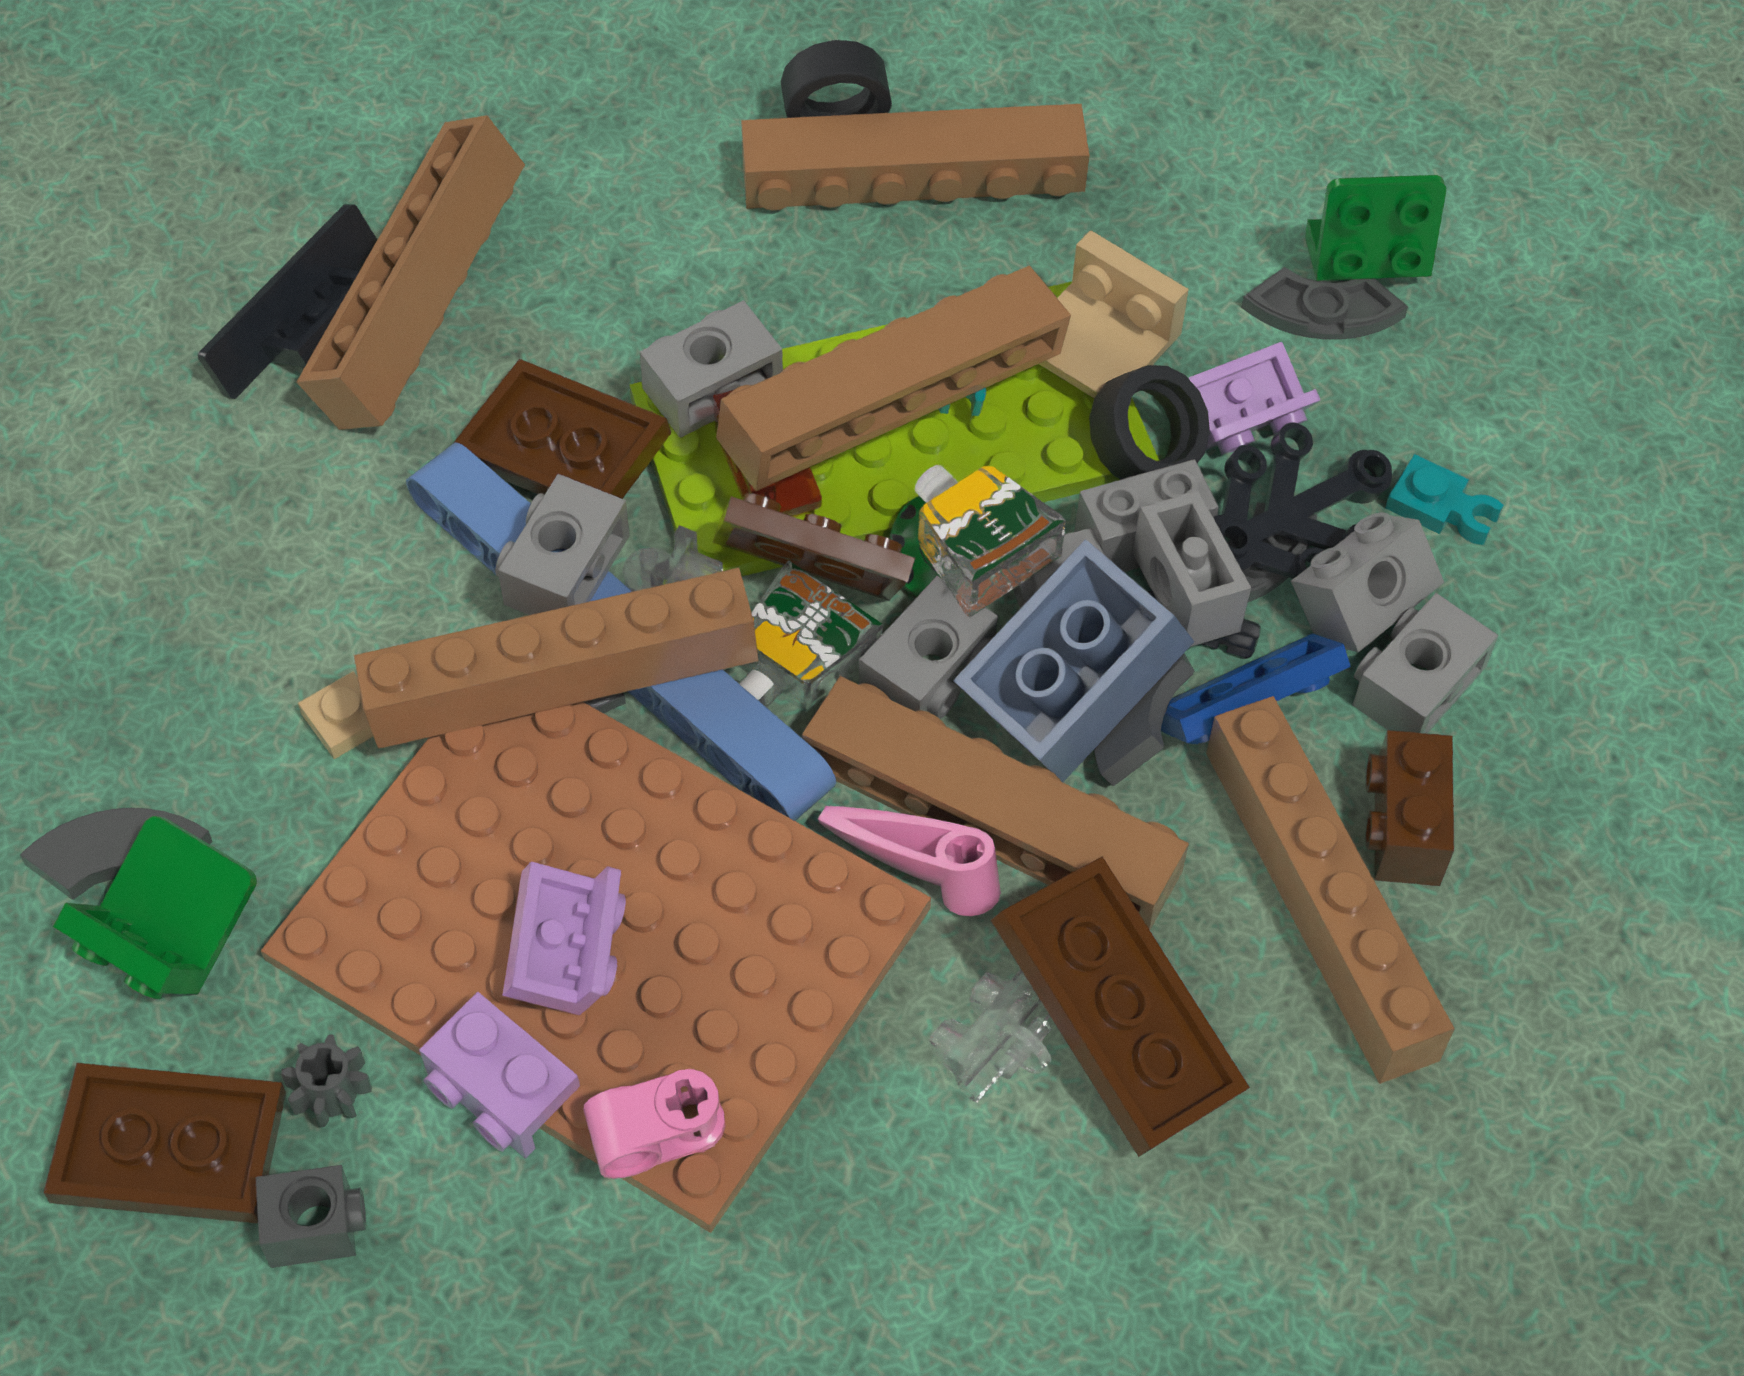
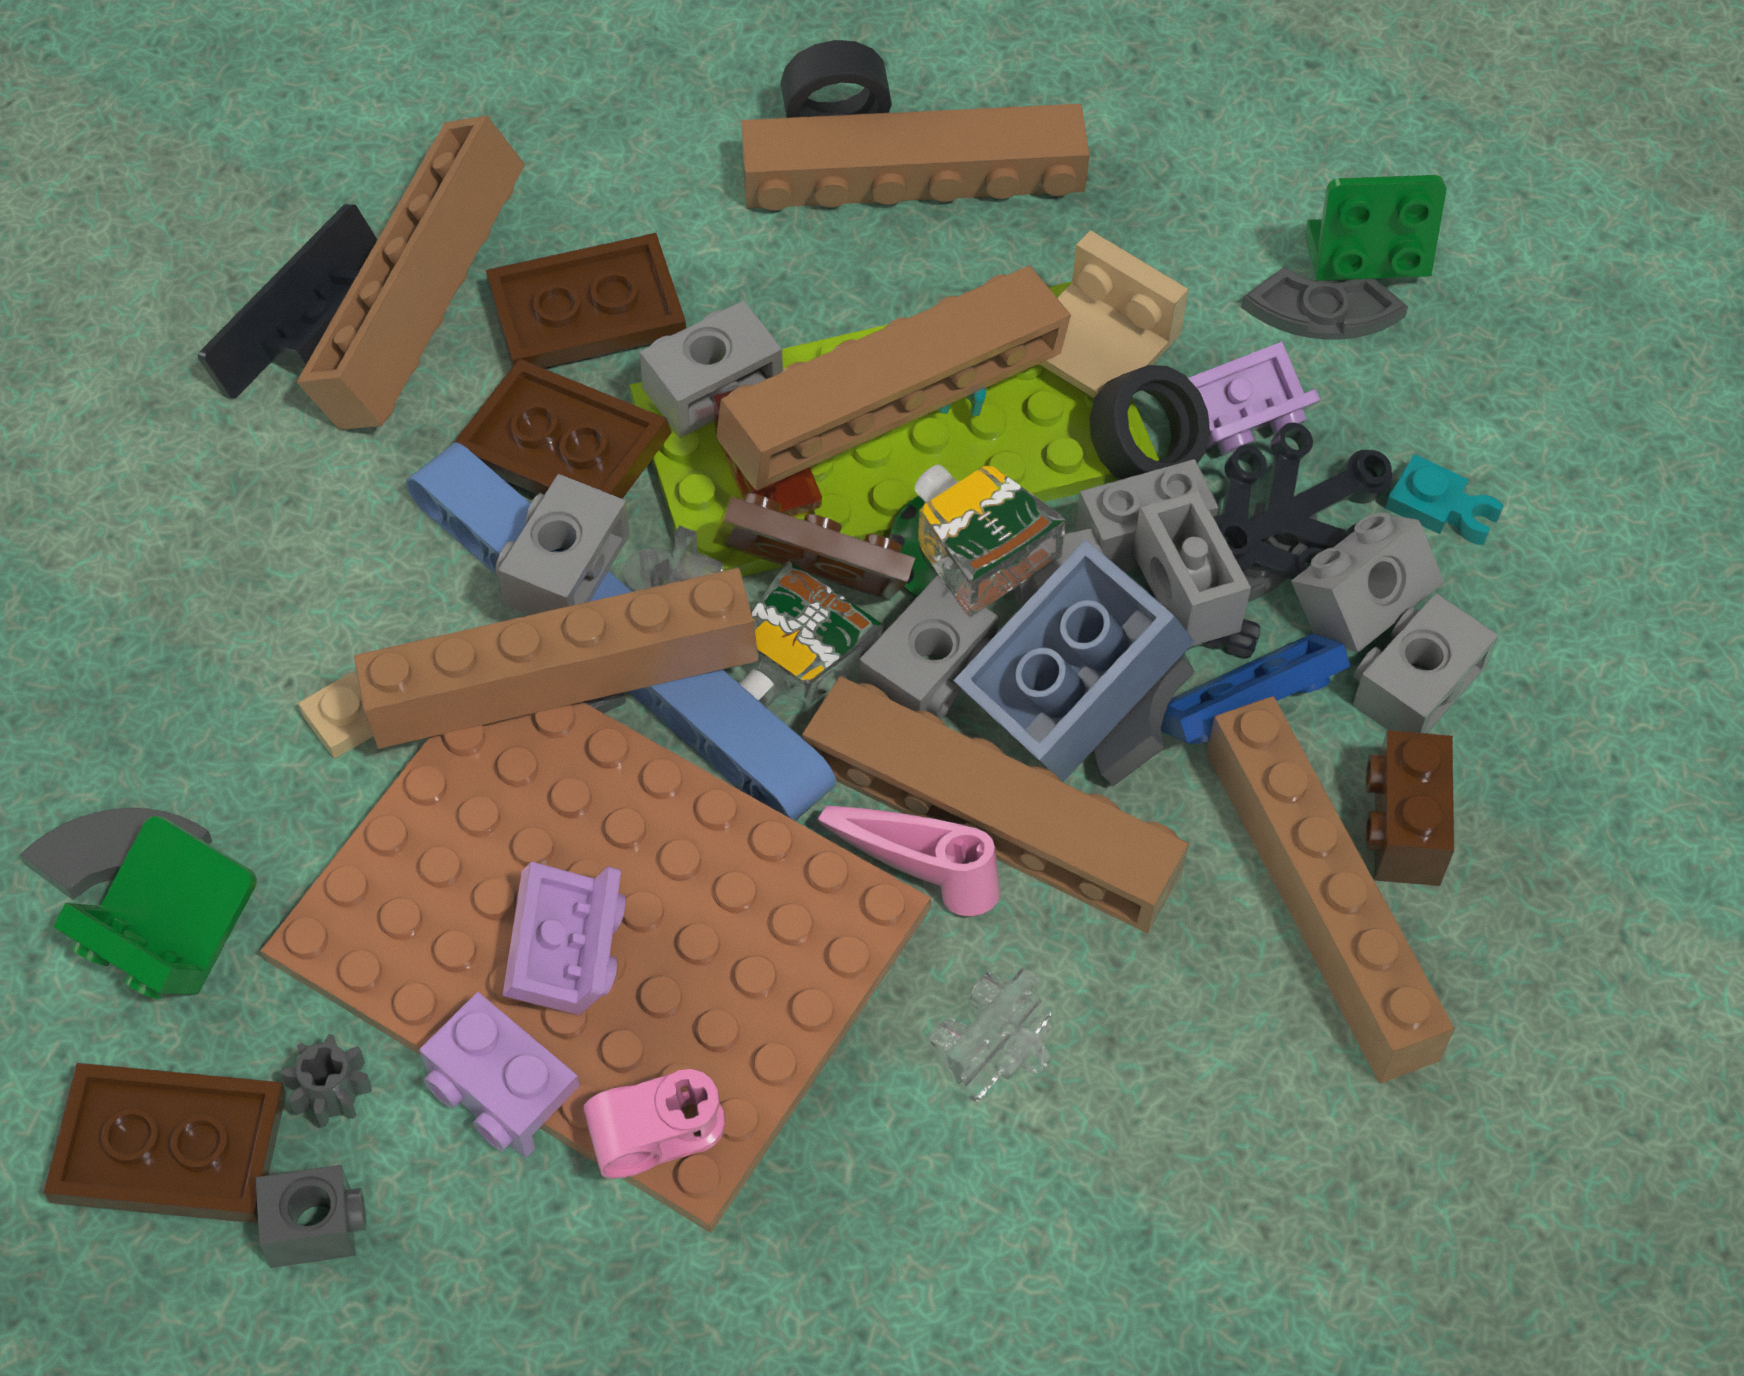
(586, 302): none -> reddish brown plate
(1120, 1005): reddish brown plate -> none

